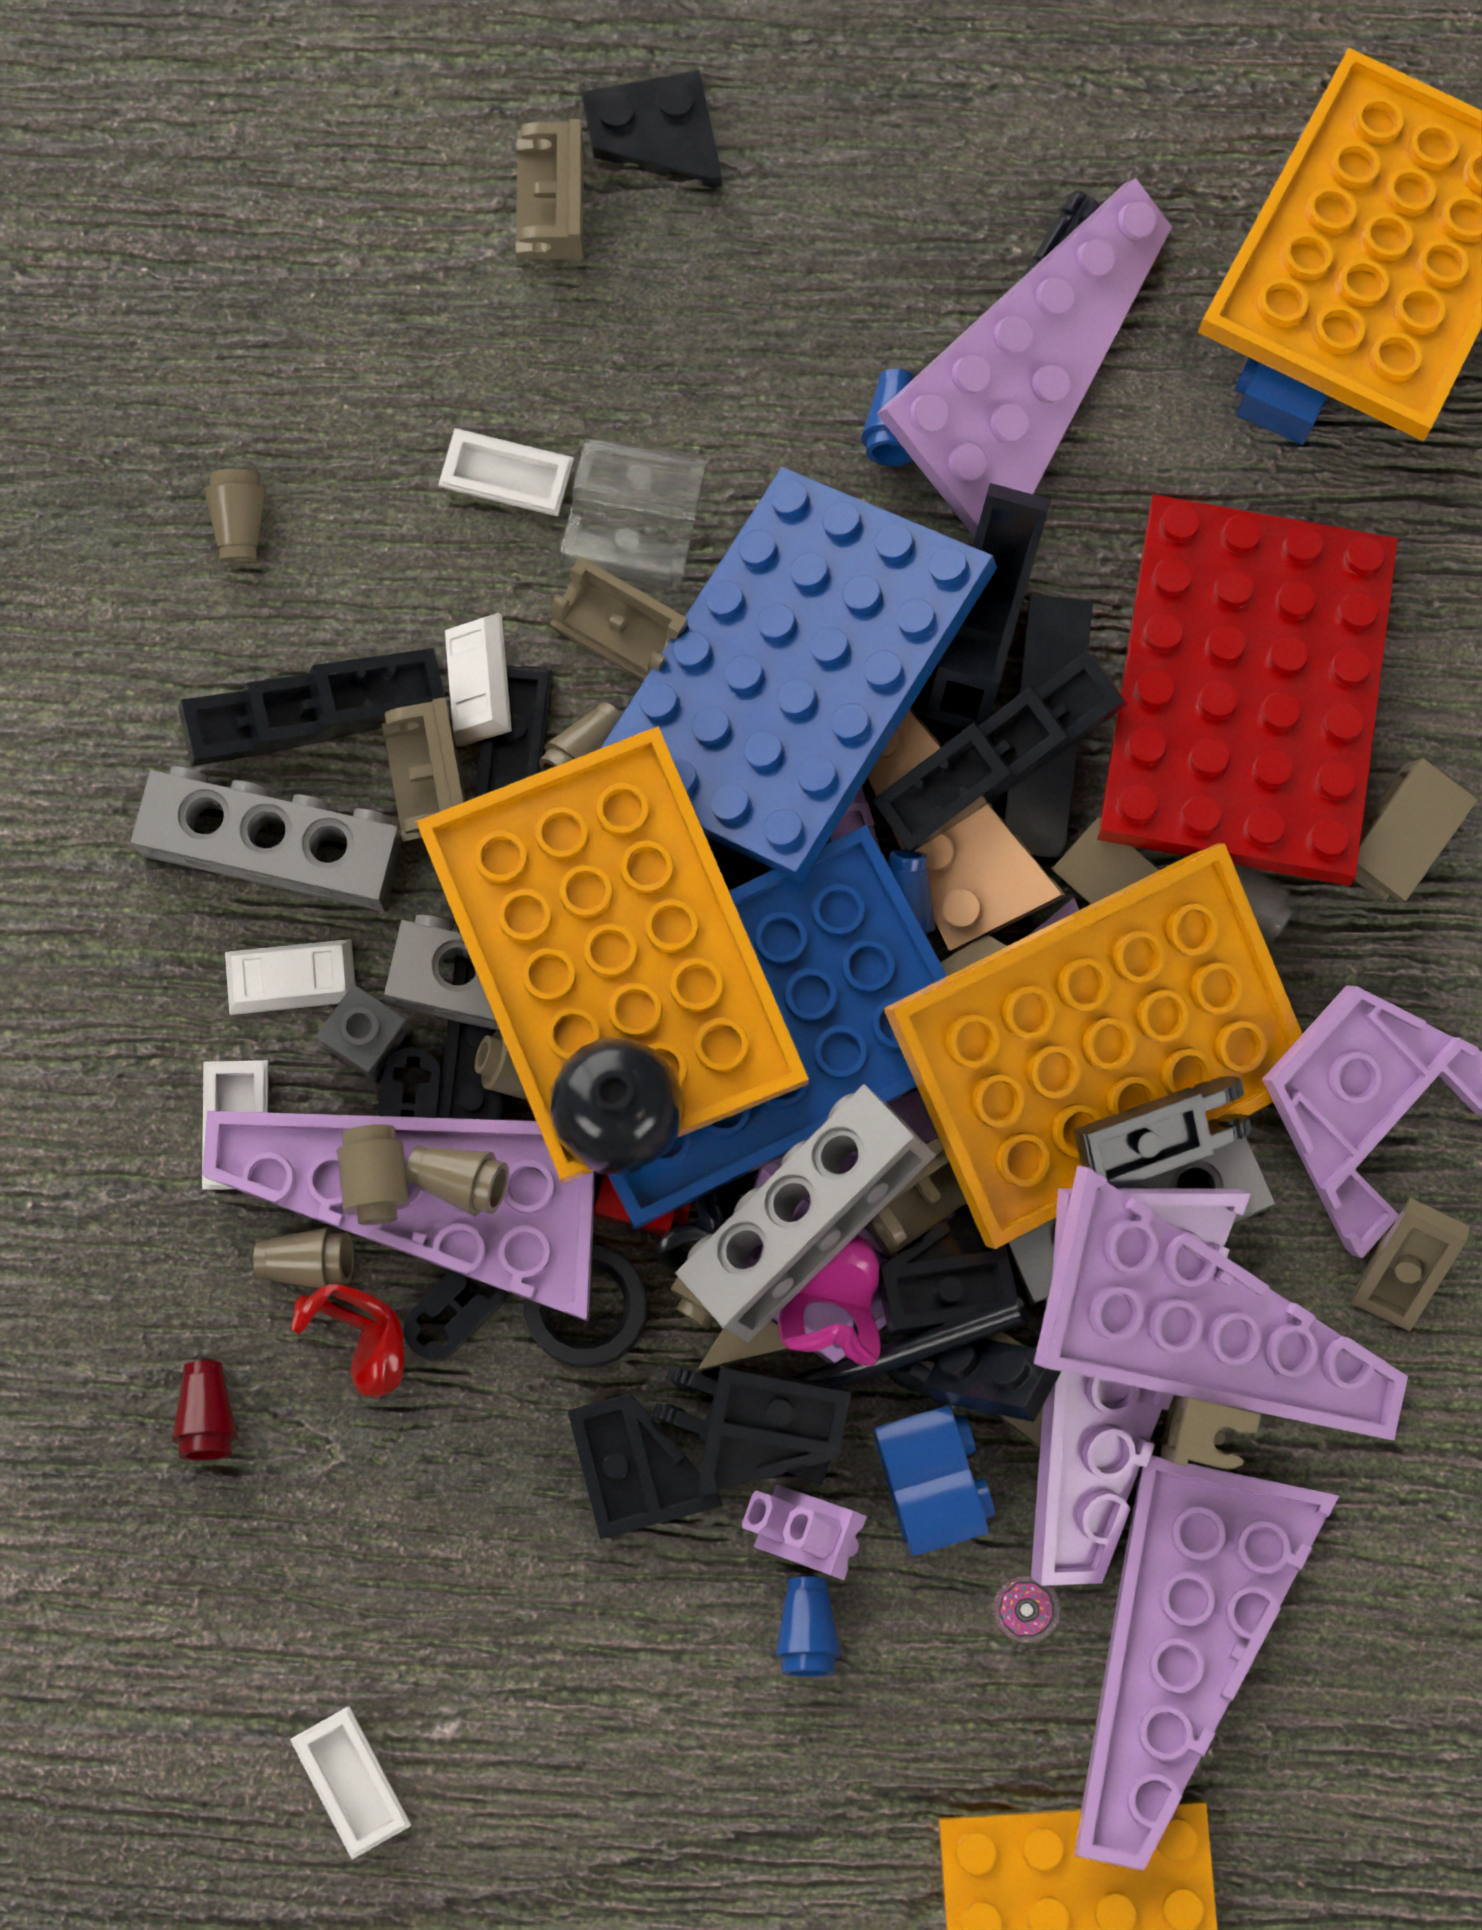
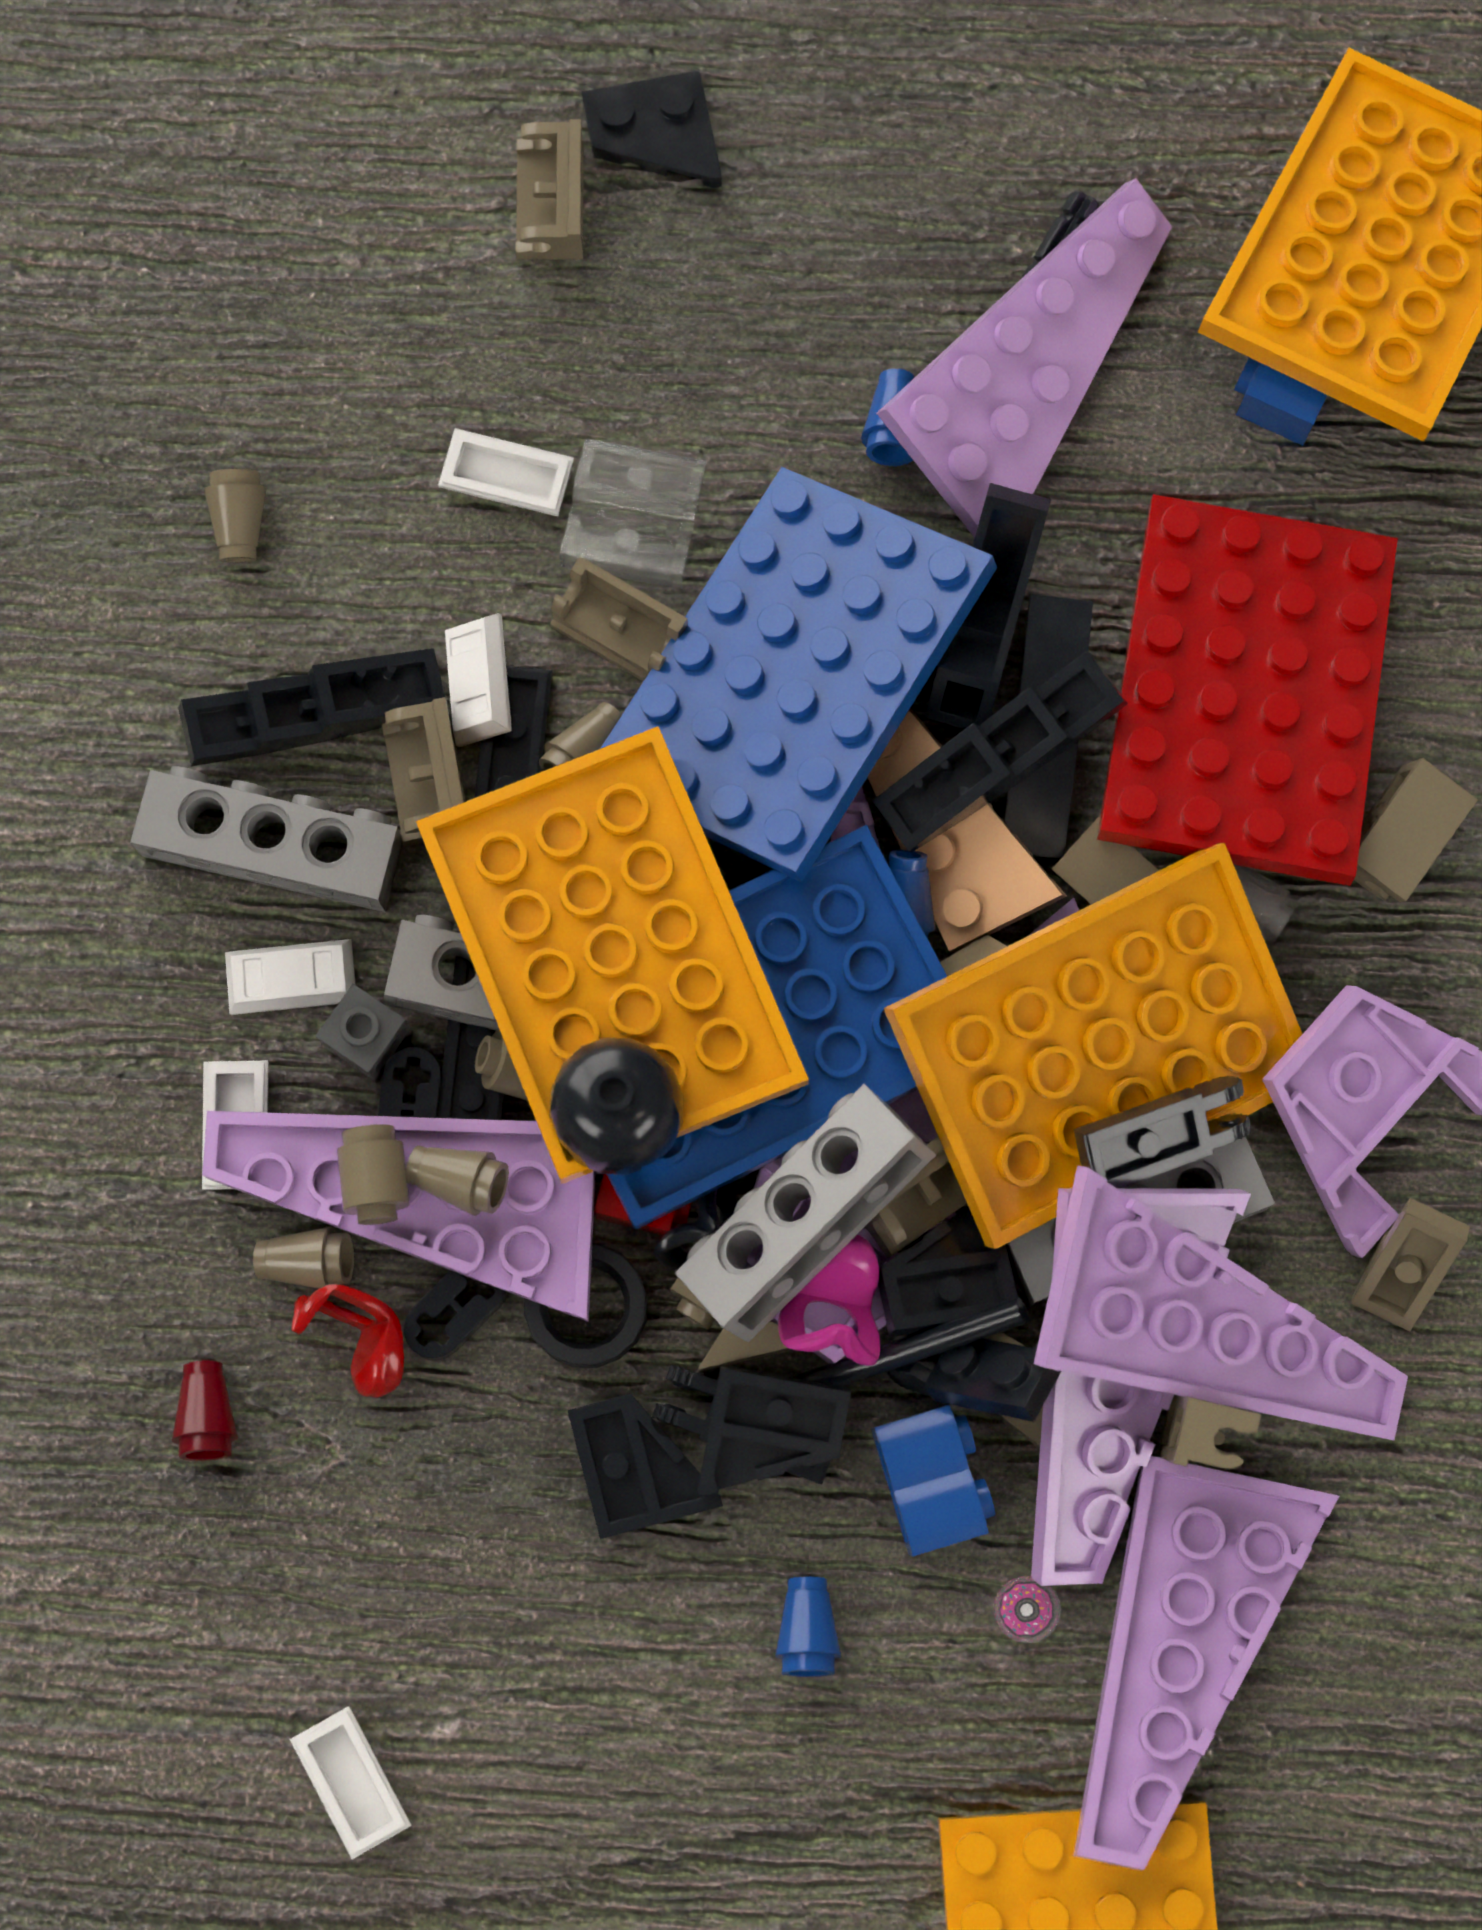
(804, 1529): lavender hips -> none

